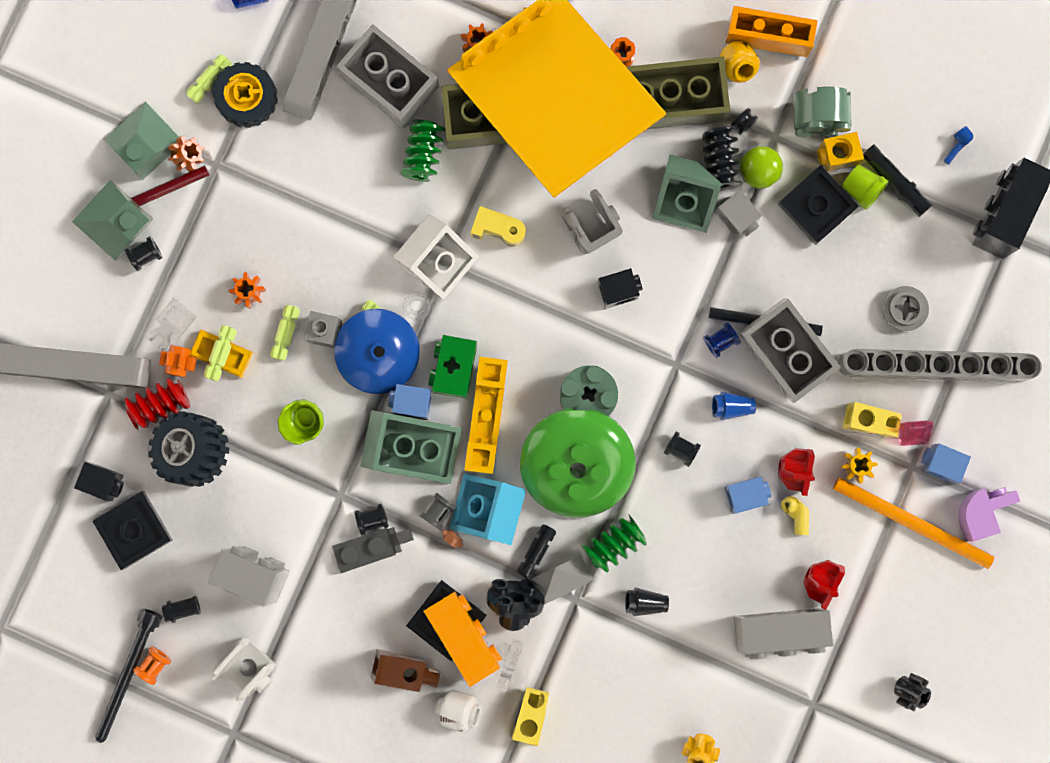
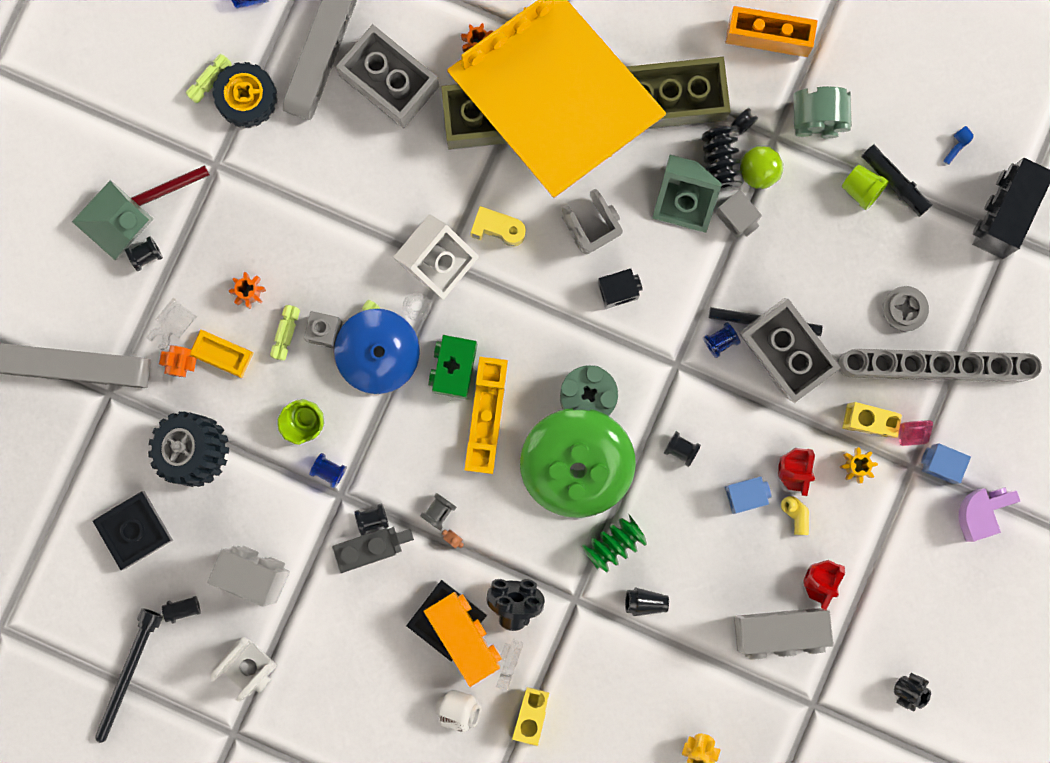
(99, 482): black brick -> none
(142, 140): sand green slope -> none
(152, 665): orange bush -> none
(157, 404): red piece -> none
(186, 153): orange gear -> none
(219, 353): yellowish green axle -> none
(327, 470): none -> clear blue bush
(390, 668): reddish brown torso -> none
(410, 401): medium blue brick -> none
(410, 447): sand green slope -> none
(422, 150): green piece -> none
(487, 509): medium azure slope -> none
(536, 551): black axle -> none
(563, 578): light grey slope -> none
(627, 46): orange bush -> none
(731, 406): blue cone -> none
(740, 61): yellow head -> none
(818, 205): black plate -> none
(848, 143): yellow brick -> none
(913, 522): light orange piece -> none

